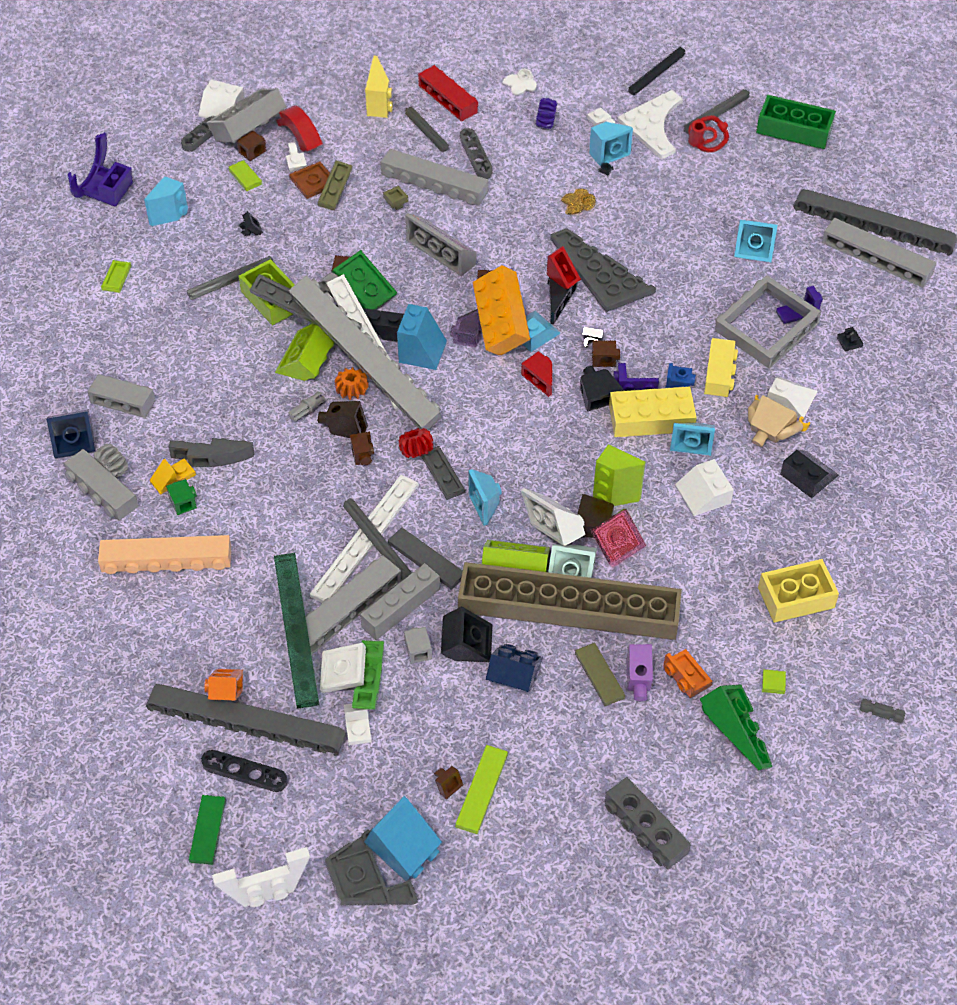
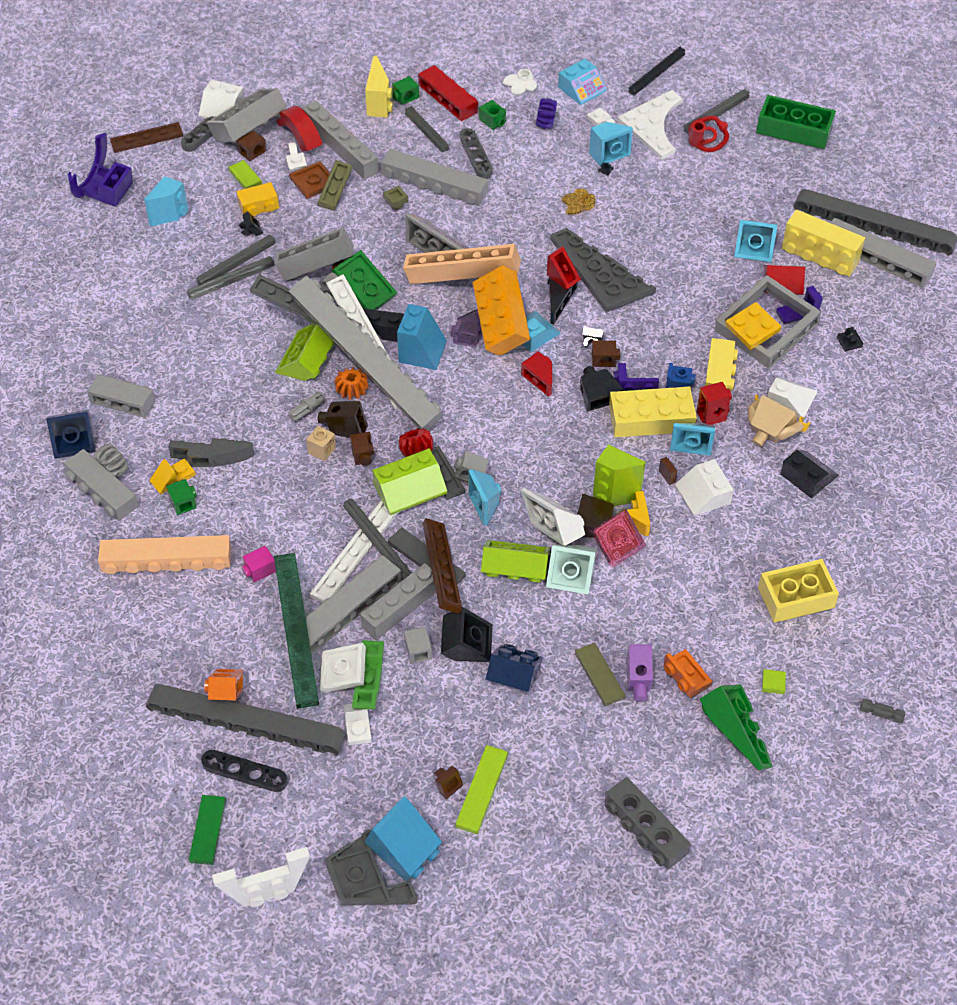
(116, 276): lime tile -> none
(146, 137): none -> reddish brown tile
(236, 259): none -> dark grey axle
(258, 199): none -> yellow brick
(258, 564): none -> dark pink brick
(269, 310): lime brick -> none
(314, 254): none -> light grey brick
(321, 443): none -> tan brick
(342, 141): none -> light grey brick
(405, 90): none -> green brick
(409, 481): none -> slope
(442, 566): none -> reddish brown tile
(459, 263): none -> light nougat brick
(467, 462): none -> light grey brick
(492, 114): none -> green brick
(570, 600): dark tan brick -> none
(581, 82): none -> medium azure slope
(640, 513): none -> yellow slope
(668, 470): none -> reddish brown tile
(713, 403): none -> red brick
(753, 325): none -> yellow plate
(788, 276): none -> red slope
(823, 243): none -> light yellow brick

